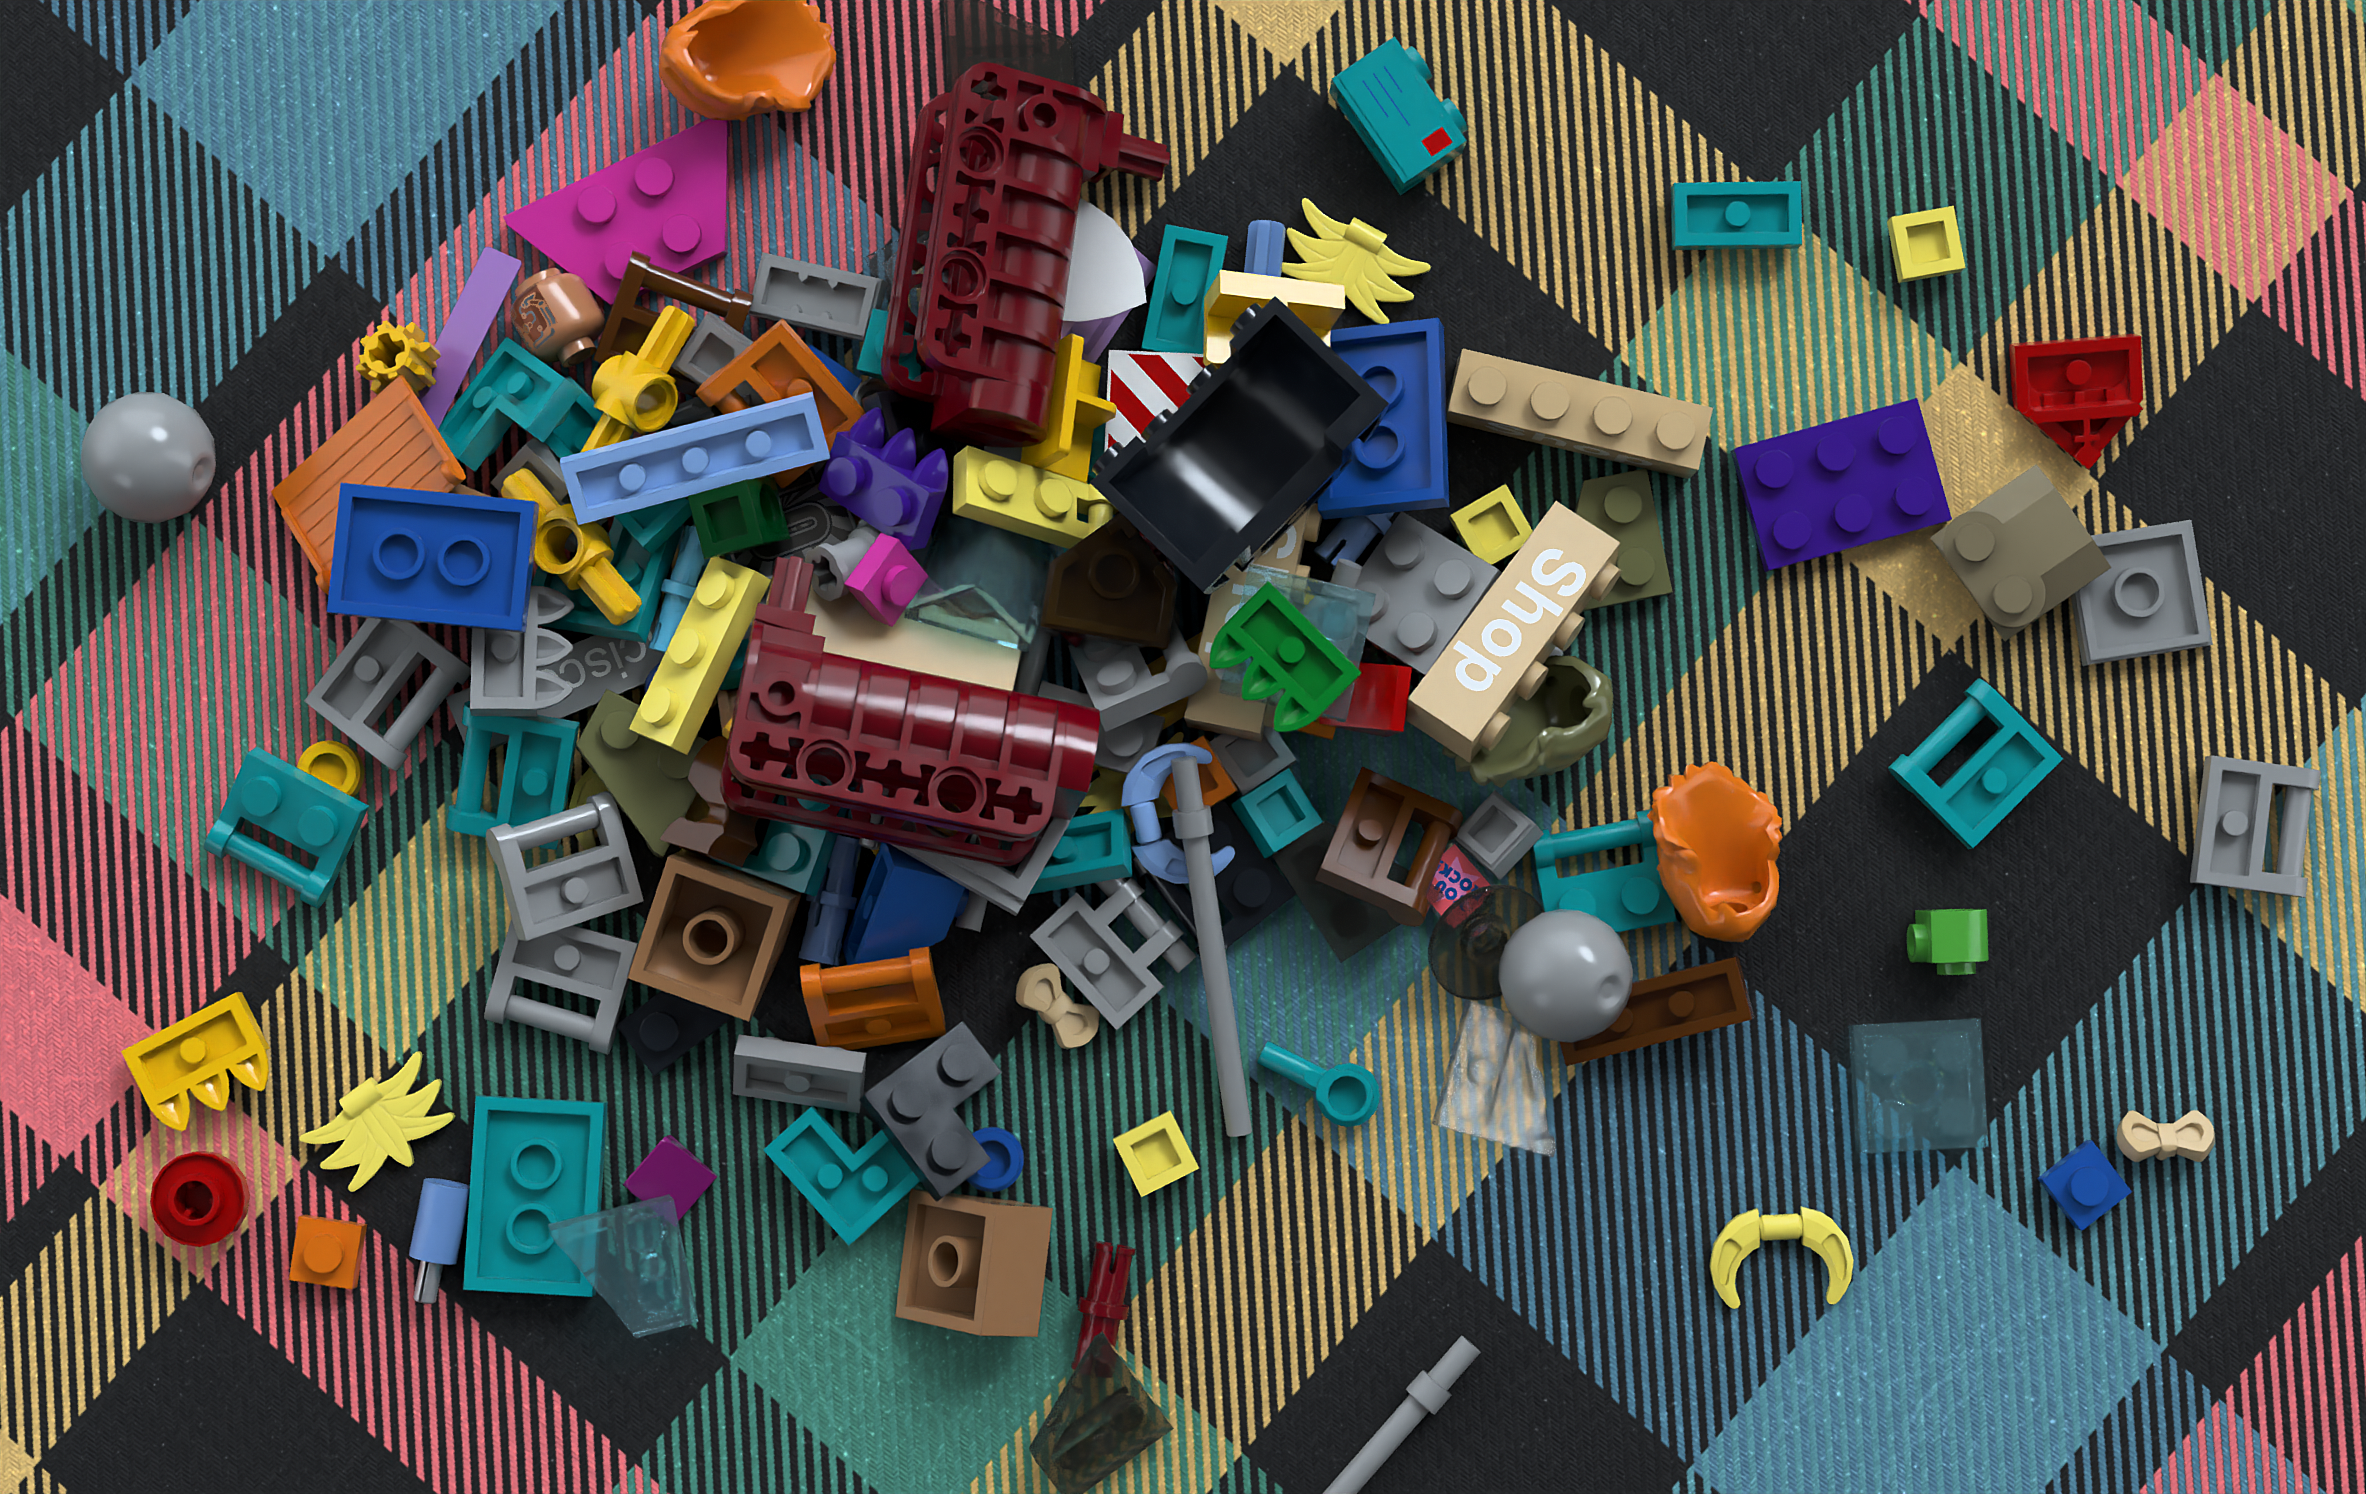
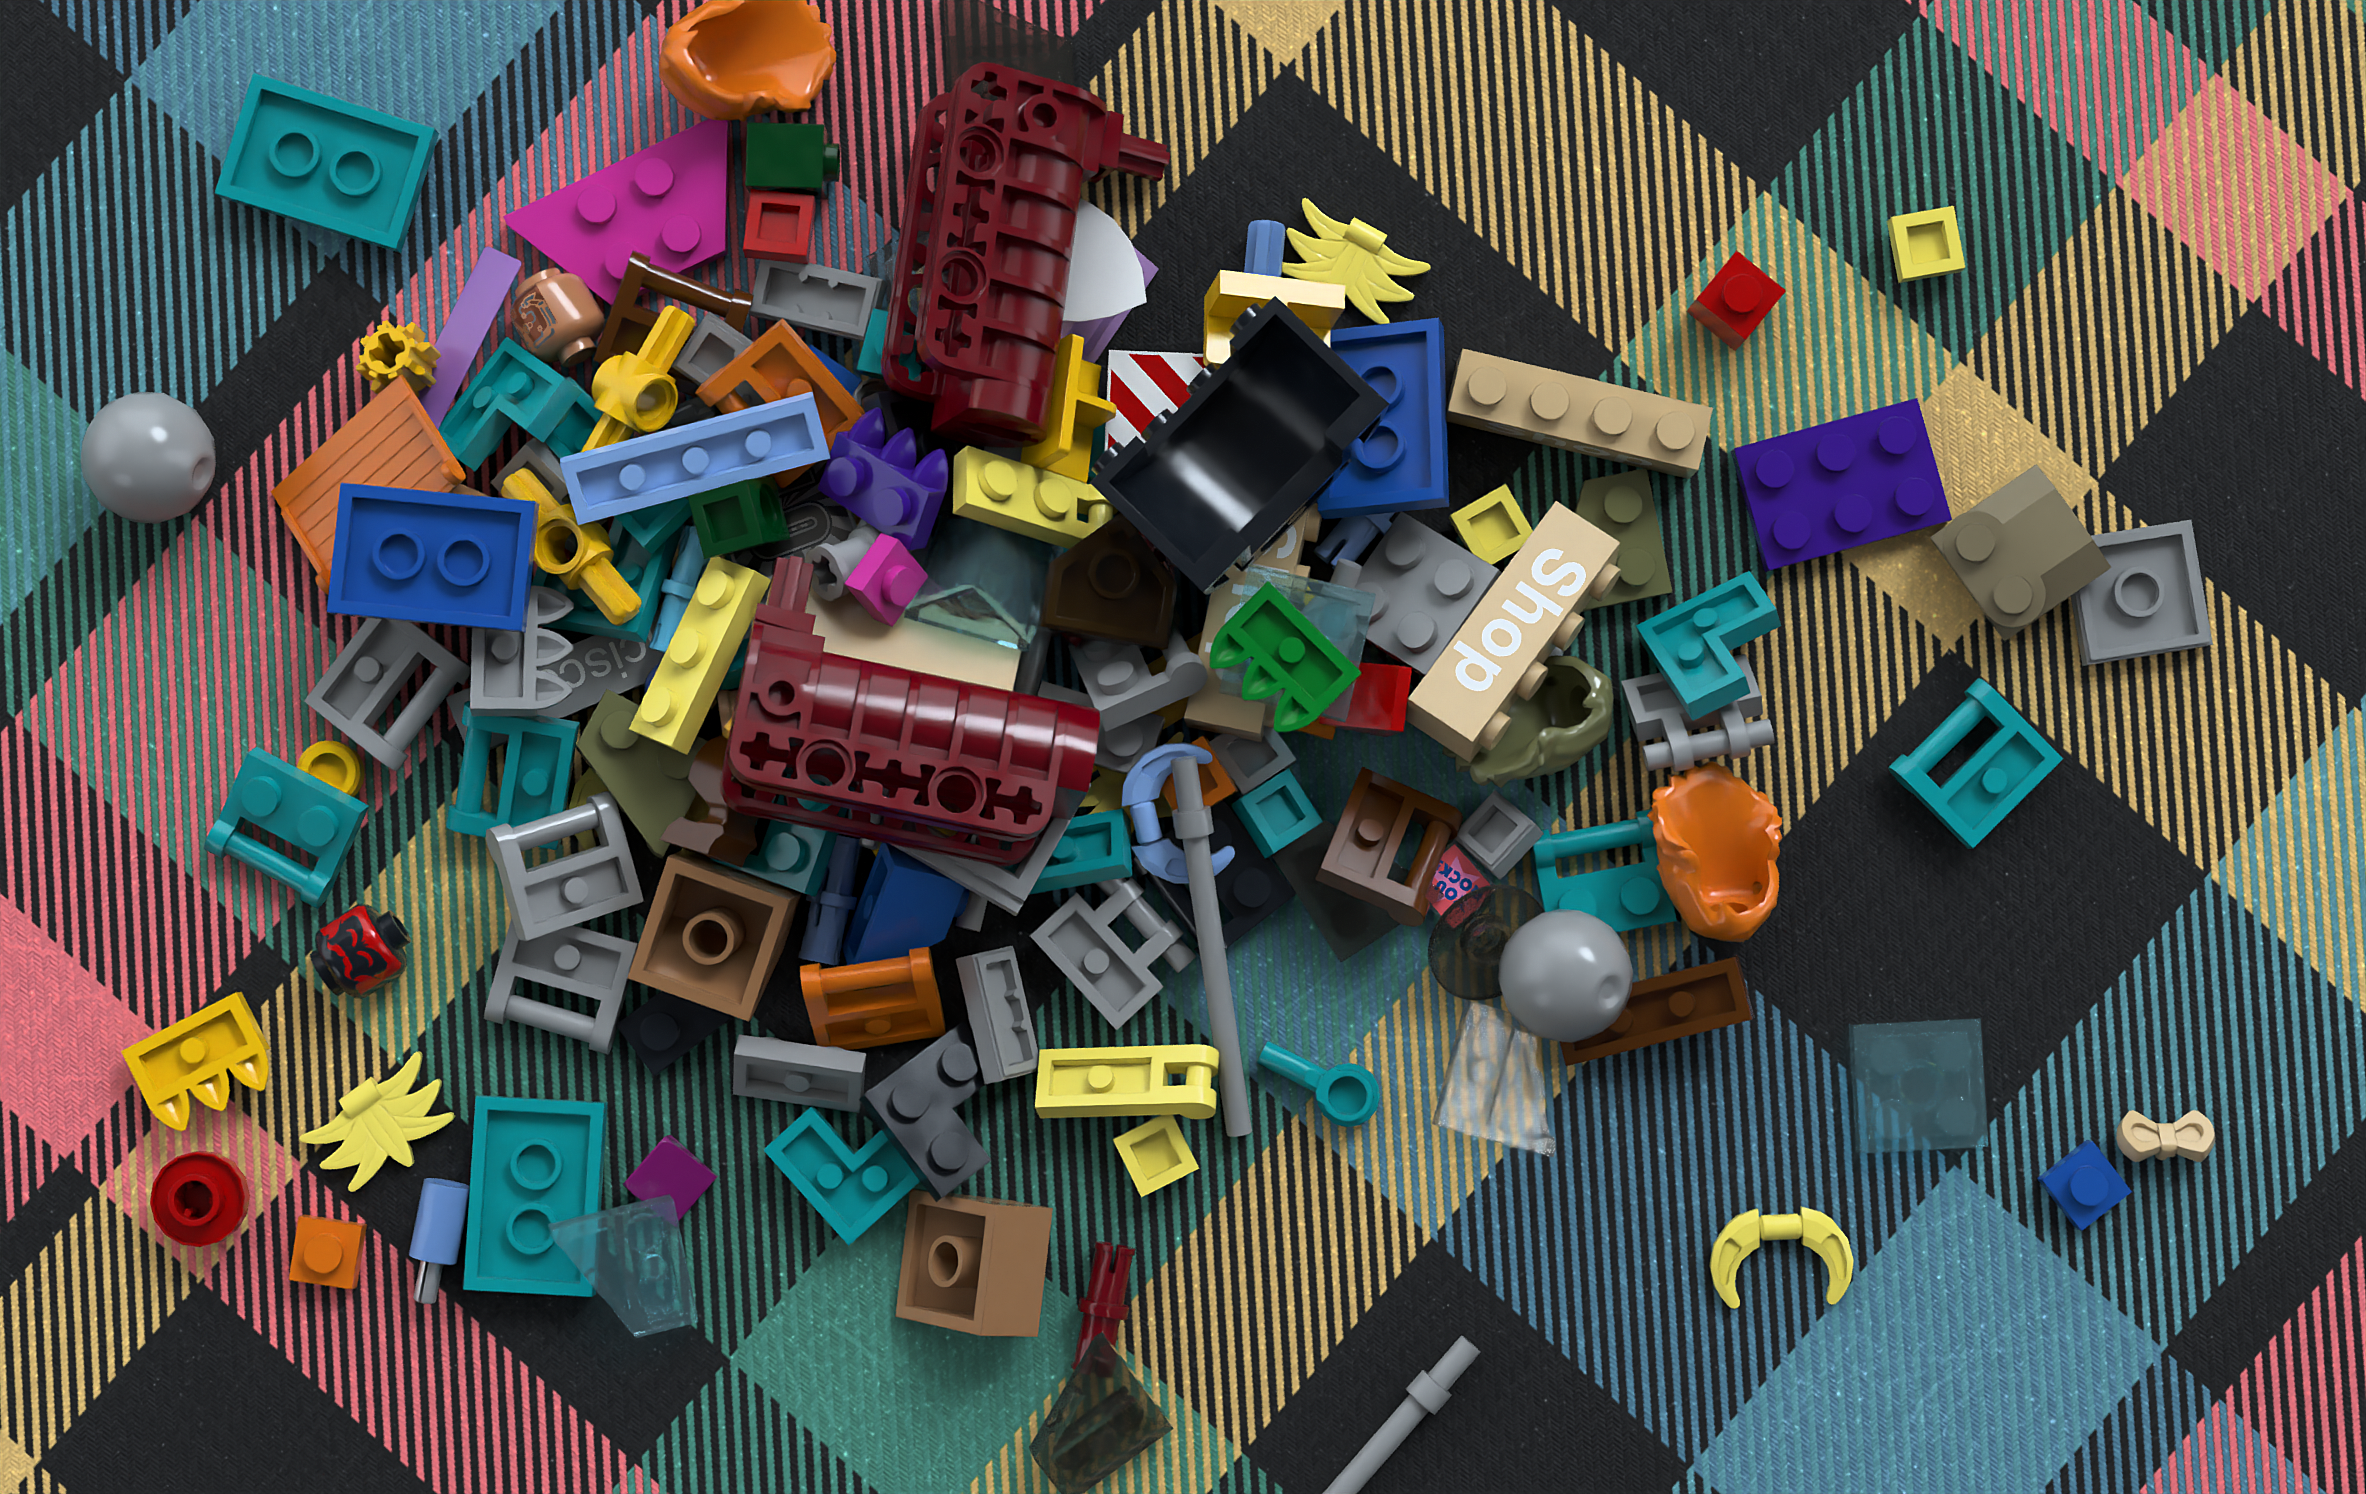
(326, 162): none -> teal plate
(360, 951): none -> black head
(779, 226): none -> red tile
(791, 158): none -> dark green brick
(998, 1014): none -> light grey plate
(1005, 1156): blue tile -> none
(1042, 991): tan piece -> none
(1126, 1081): none -> light yellow plate
(1183, 276): teal plate -> none
(1399, 114): teal brick -> none
(1658, 713): none -> light grey plate
(1695, 640): none -> teal plate
(1736, 215): teal plate -> none
(1736, 300): none -> red brick
(1950, 939): bright green plate -> none
(2078, 389): red slope -> none
(2235, 825): light grey plate -> none

